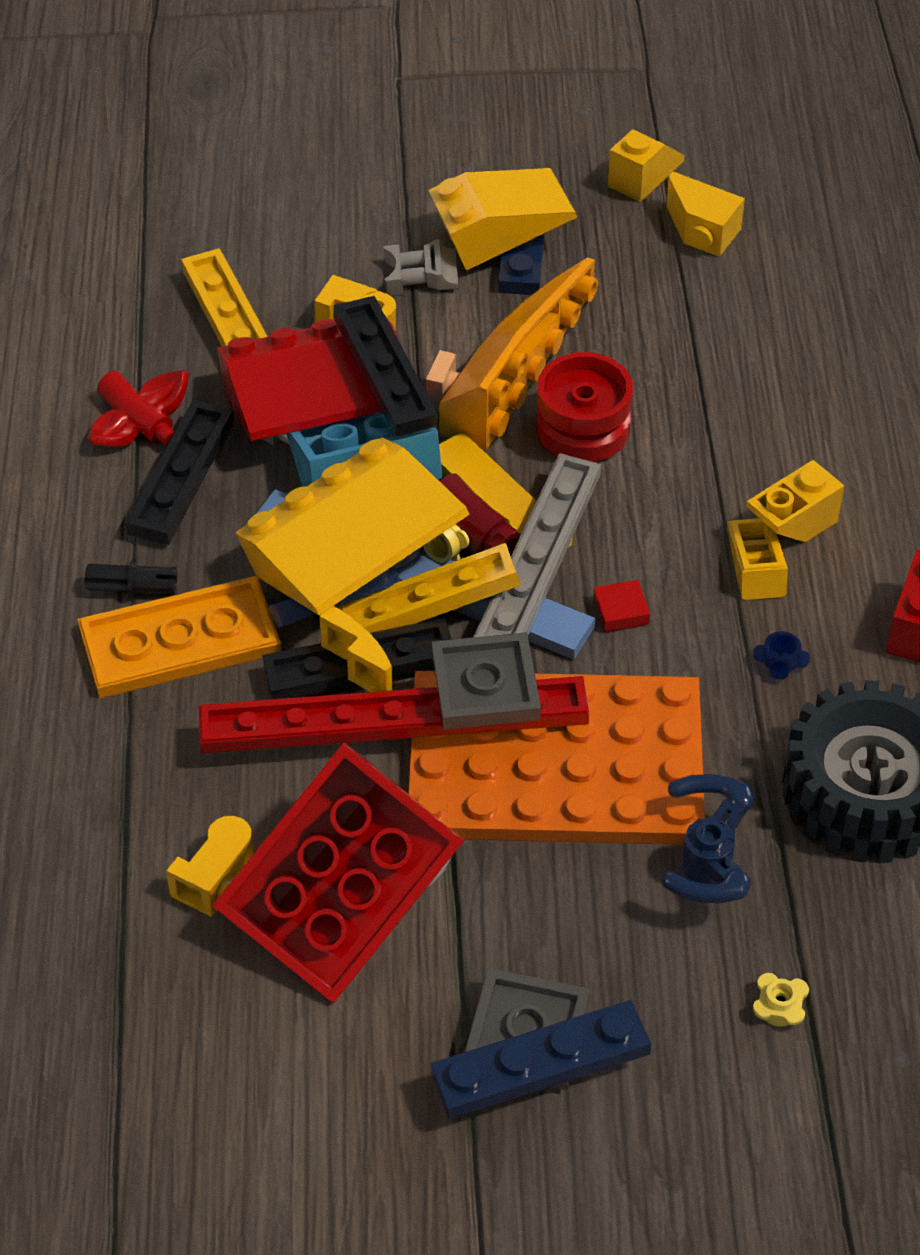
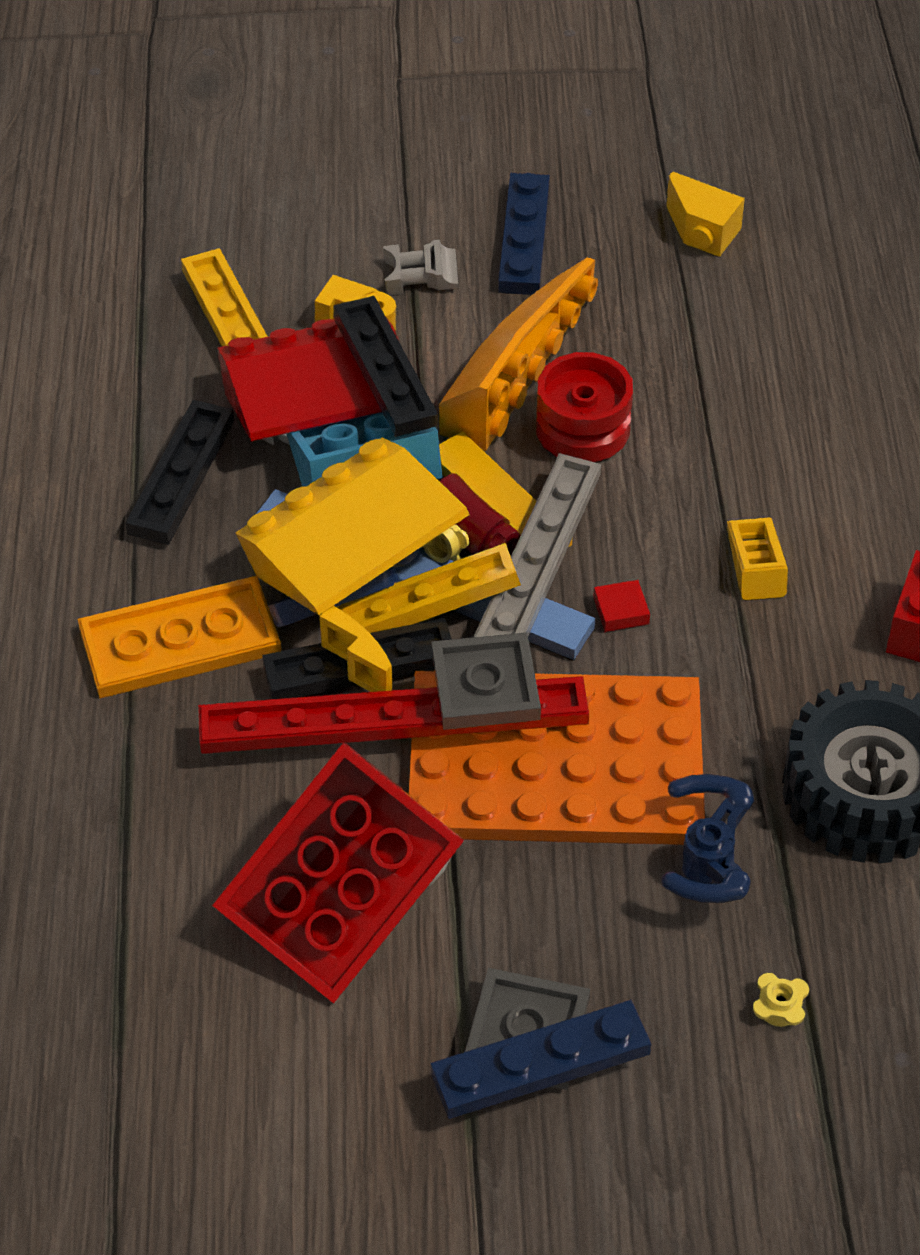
(131, 579): black axle -> none
(138, 412): red plant -> none
(213, 866): yellow leg -> none
(441, 377): light nougat plate -> none
(499, 210): yellow slope -> none
(640, 165): yellow slope -> none
(784, 645): clear blue plate -> none
(800, 503): yellow slope -> none

